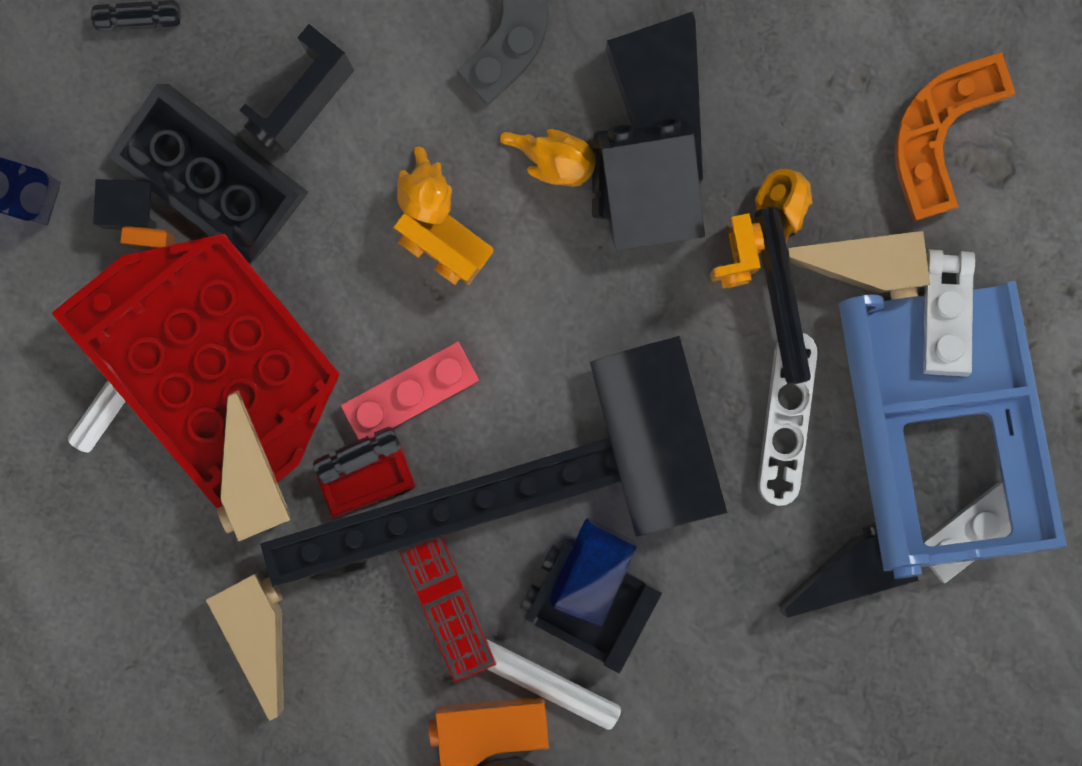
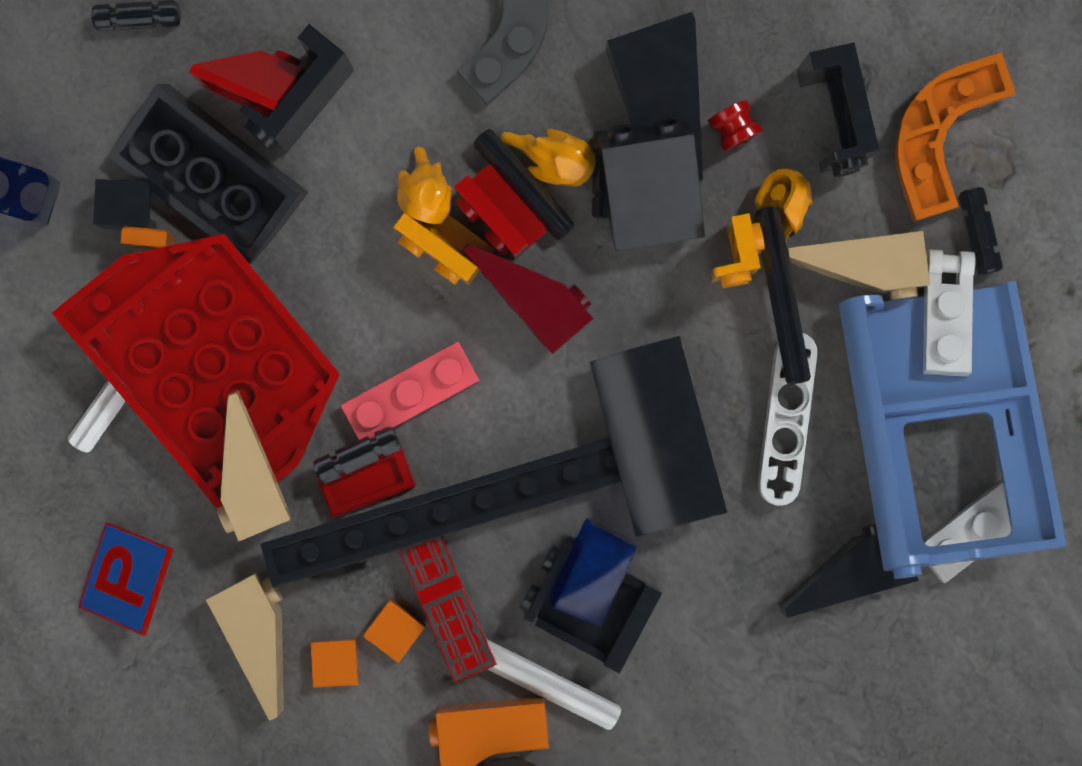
(126, 578): none -> blue piece
(251, 78): none -> red slope
(334, 662): none -> orange tile
(394, 631): none -> orange tile
(509, 220): none -> red bracket
(524, 184): none -> black axle
(540, 302): none -> dark red slope
(735, 125): none -> red wheel
(850, 106): none -> black panel
(980, 231): none -> black axle

